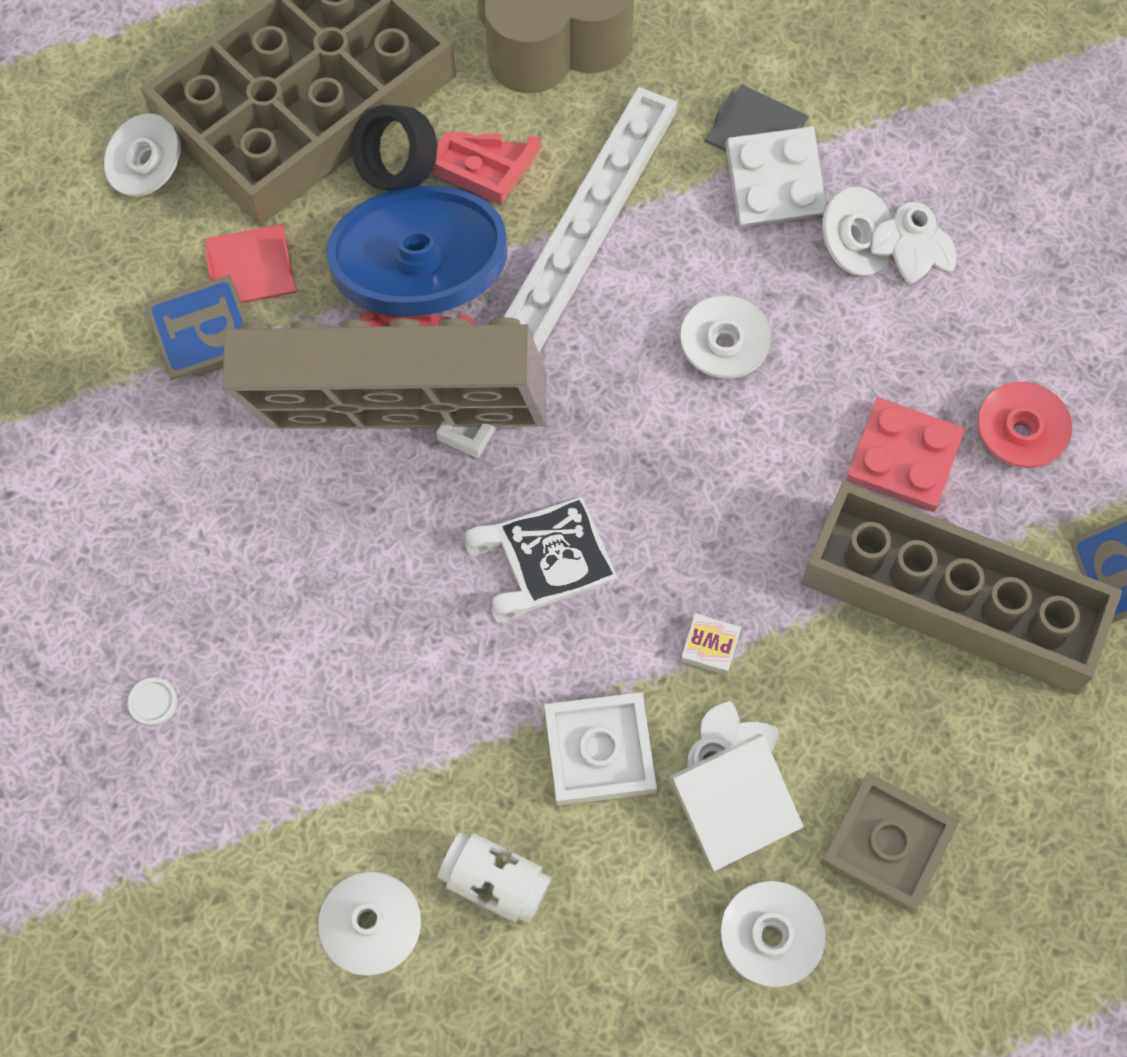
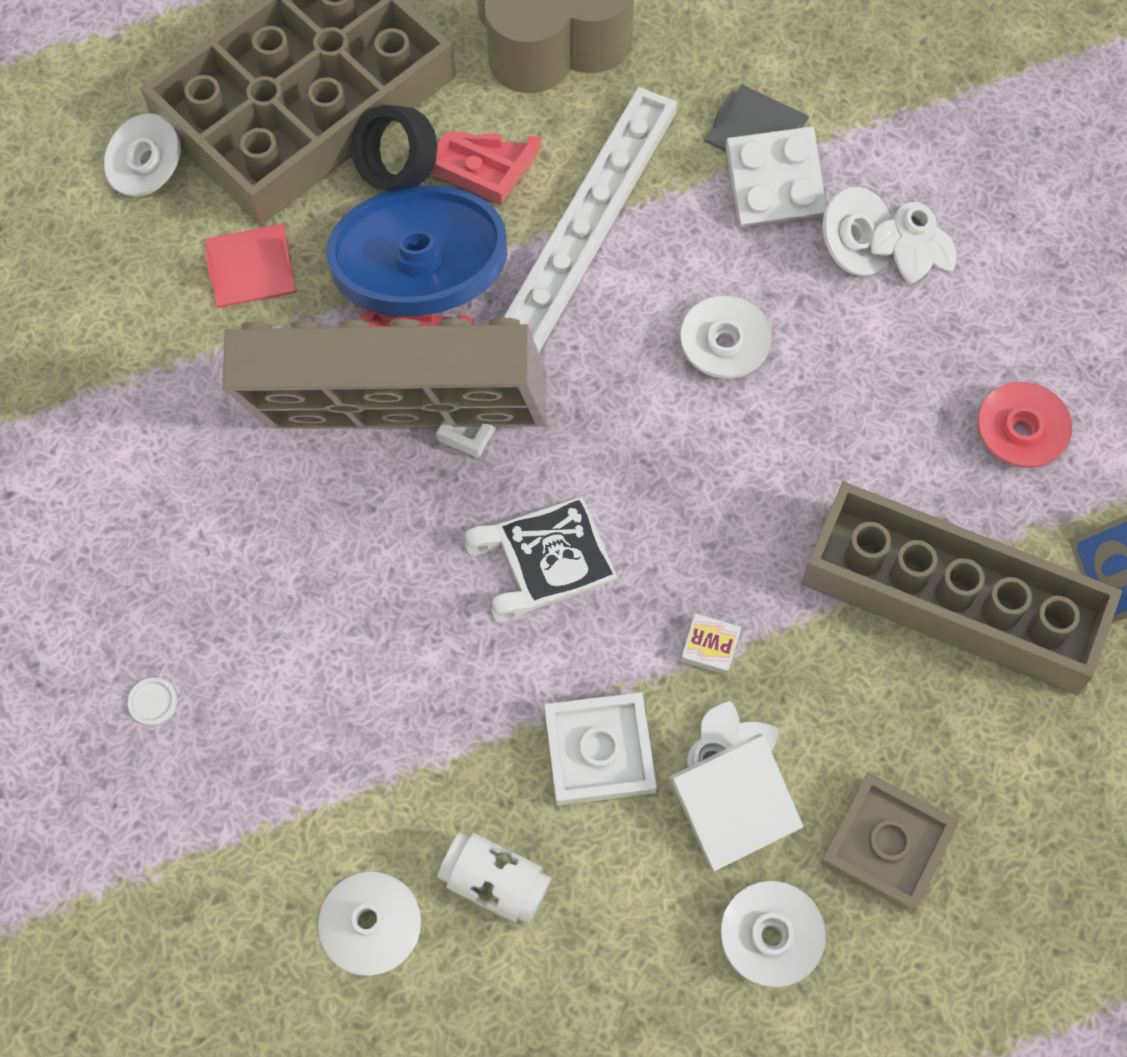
(193, 325): piece -> none
(905, 454): coral plate -> none

